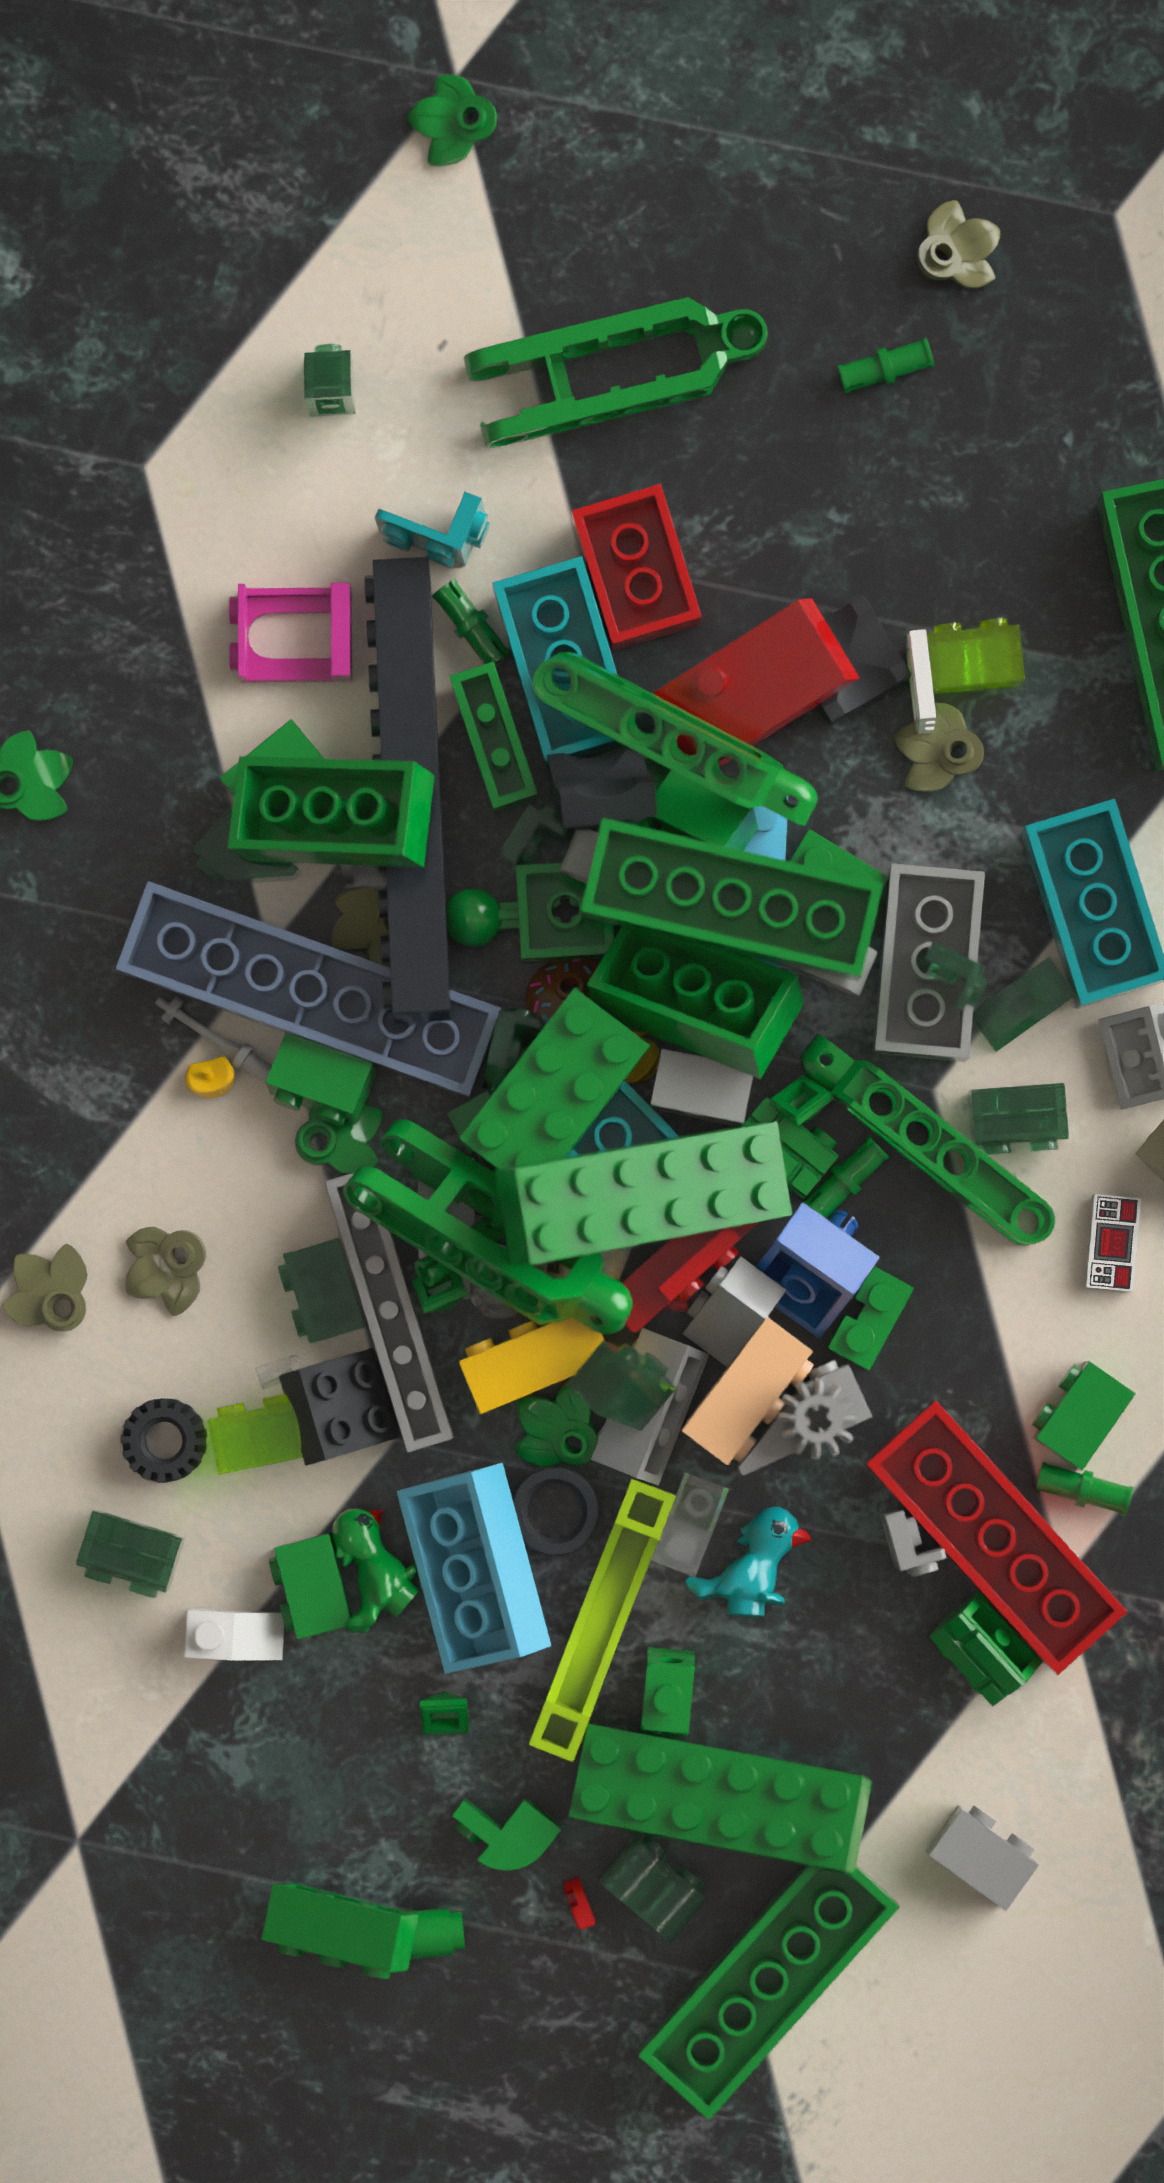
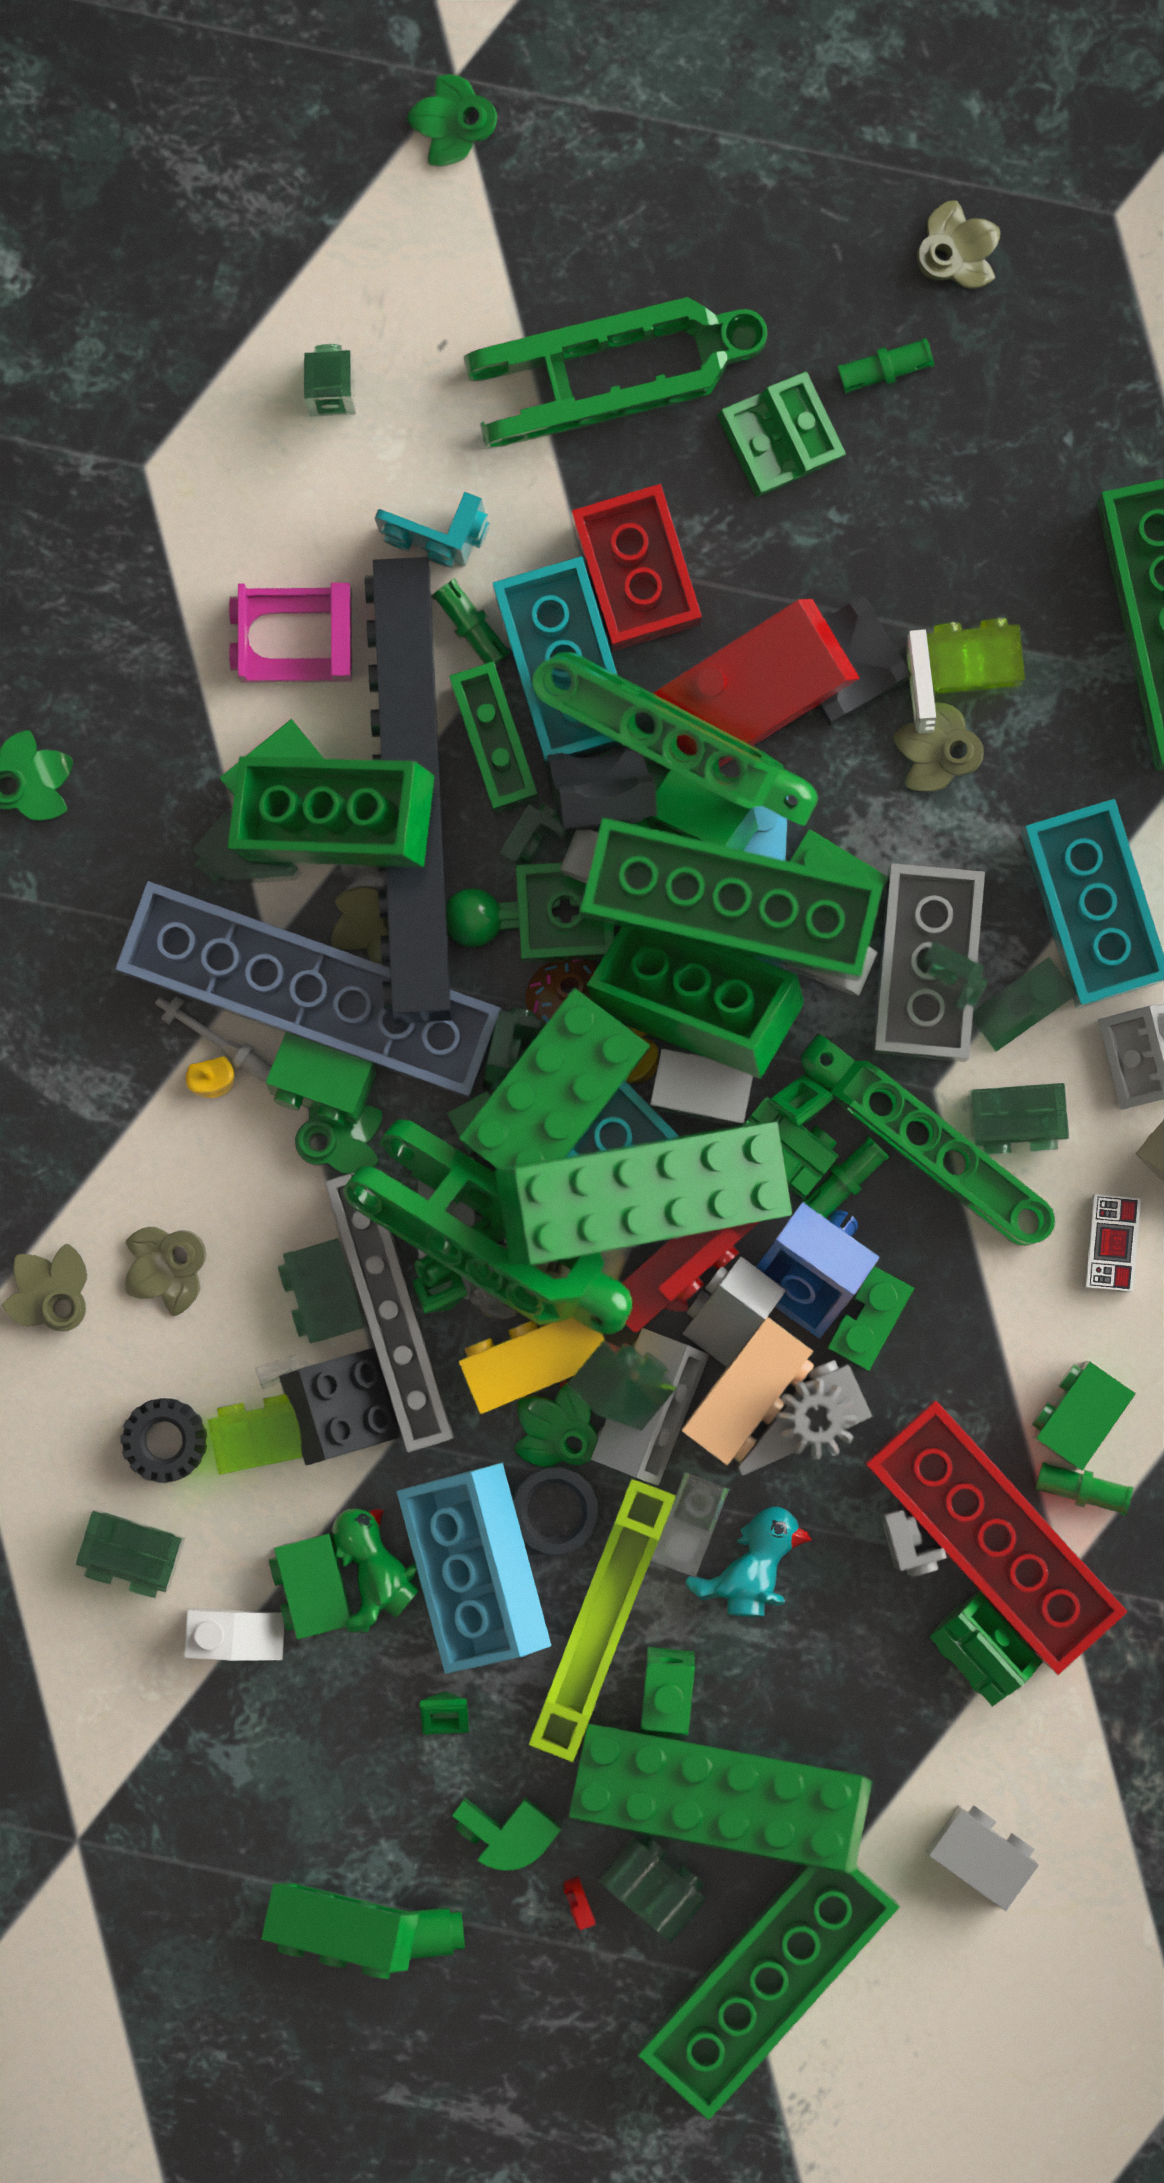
(781, 434): none -> green slope

